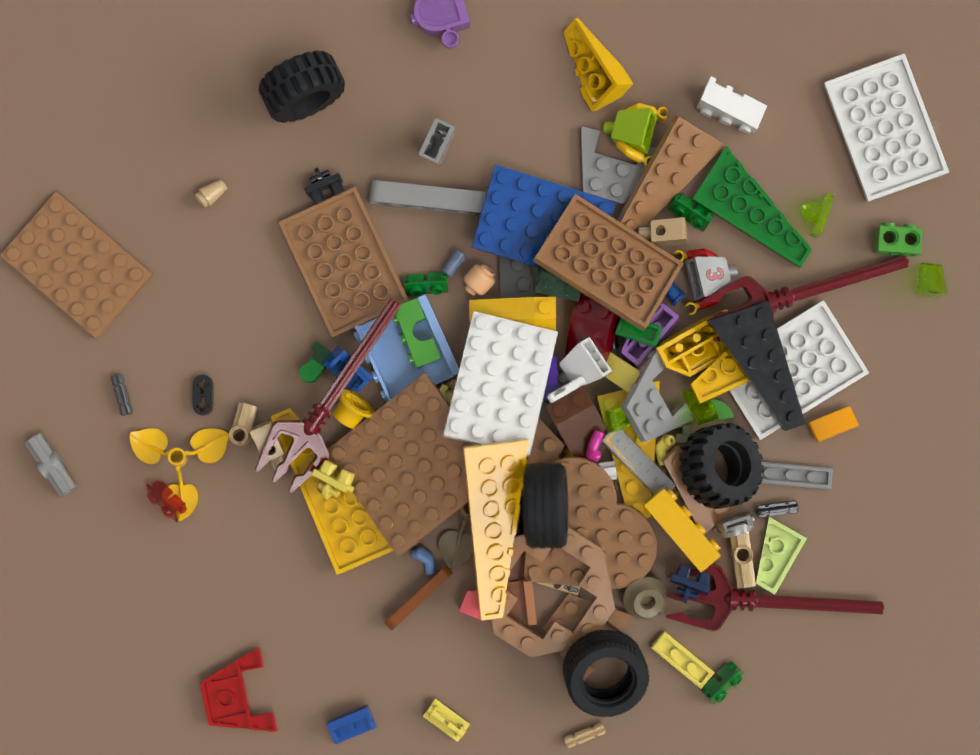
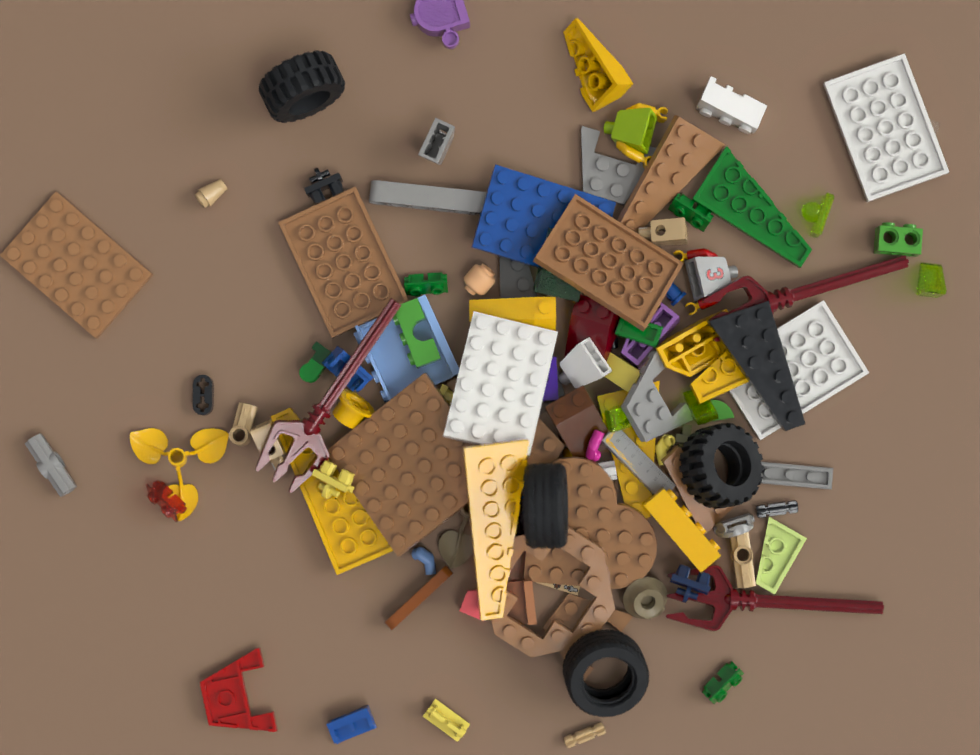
(121, 394): dark grey axle -> none
(453, 262): sand blue pin -> none
(567, 388): white tile -> none
(682, 659): light yellow tile -> none
(833, 424): light orange slope -> none

